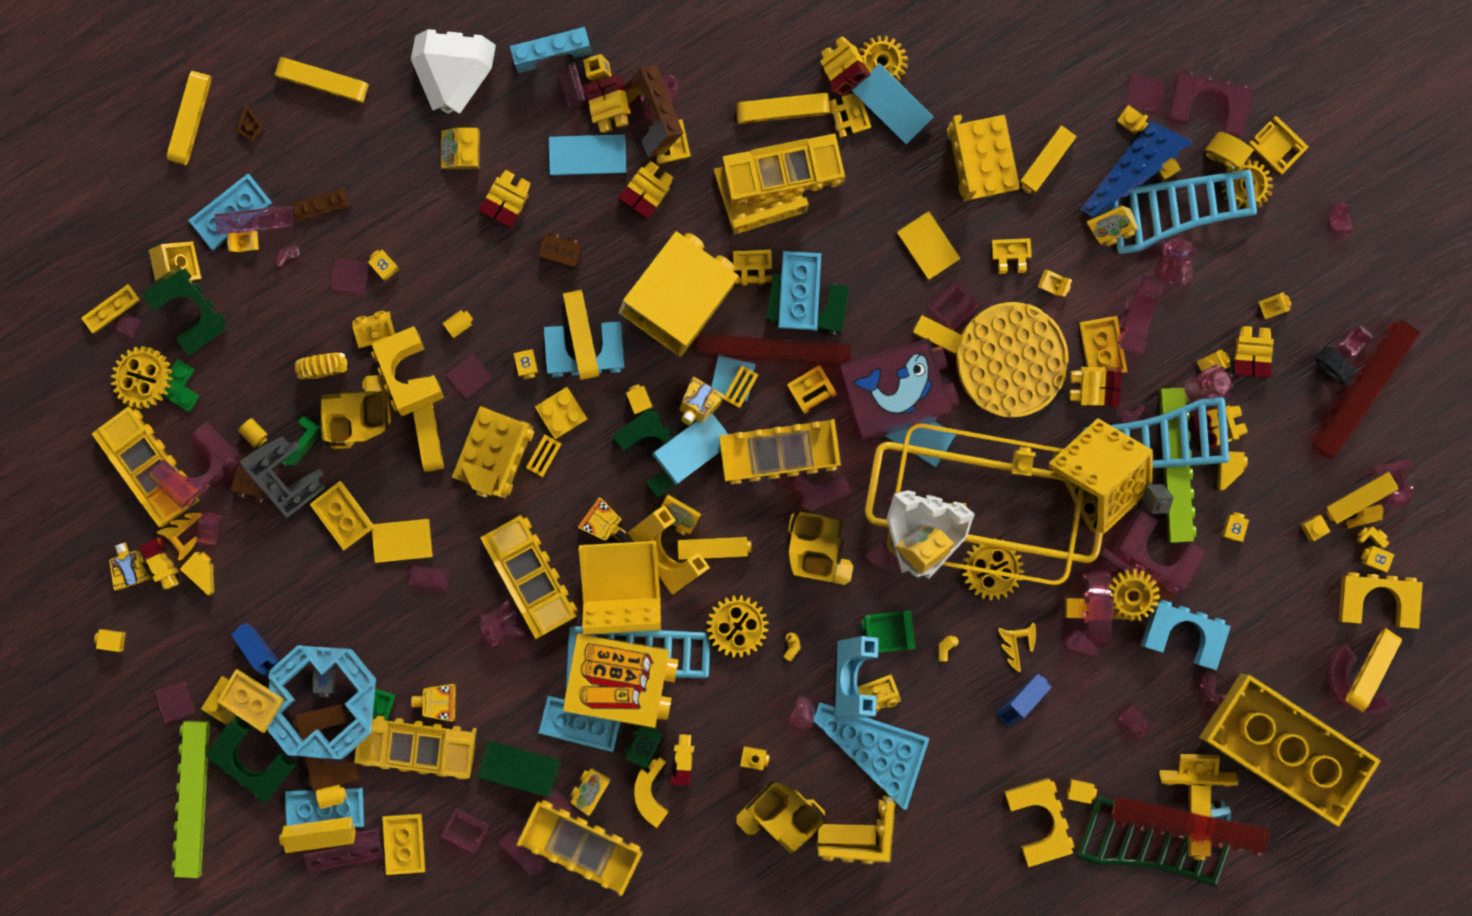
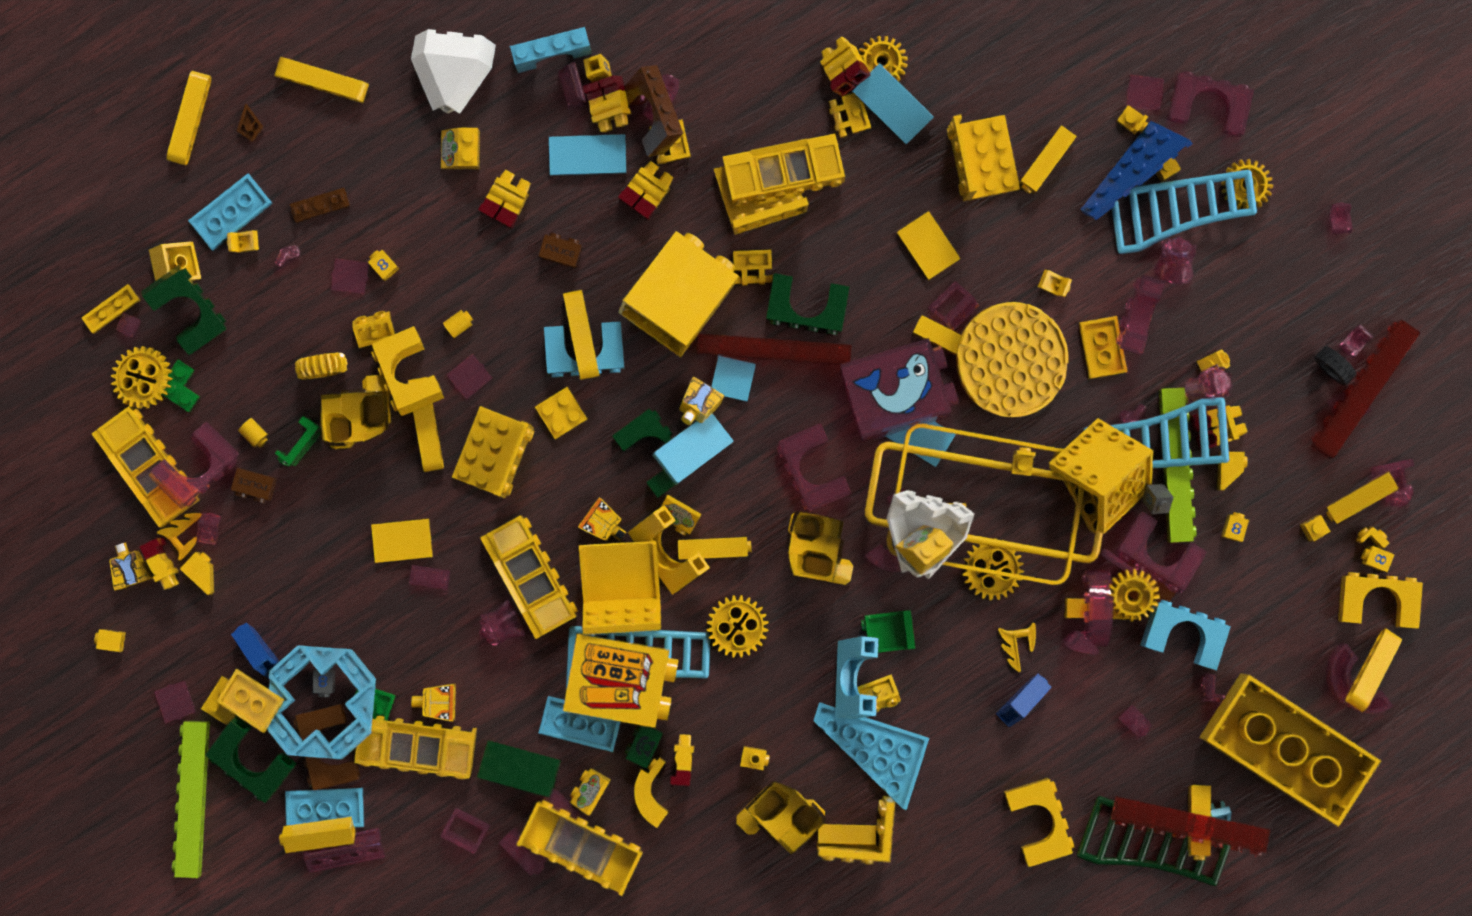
(254, 219): clear pink hinge -> none
(287, 499): dark grey wedge -> none
(331, 796): yellow brick -> none
(342, 515): yellow plate -> none
(403, 844): yellow plate -> none
(480, 479): yellow slope -> none
(526, 364): yellow brick -> none
(551, 442): yellow tile -> none
(639, 399): yellow brick -> none
(748, 373): yellow tile -> none
(780, 451): yellow window -> none
(783, 108): yellow beam -> none
(793, 644): yellow arm -> none
(799, 290): medium azure tile -> none
(803, 715): clear pink hair -> none
(808, 383): yellow plate -> none
(945, 645): yellow arm -> none
(1011, 249): yellow plate -> none
(1081, 791): yellow brick -> none
(1097, 386): yellow hips -> none
(1113, 226): slope -> none
(1198, 770): yellow bracket -> none
(1228, 150): yellow brick -> none
(1253, 354): yellow hips -> none
(1275, 143): yellow container -> none
(1275, 305): yellow bracket -> none
(1366, 516): yellow tile -> none

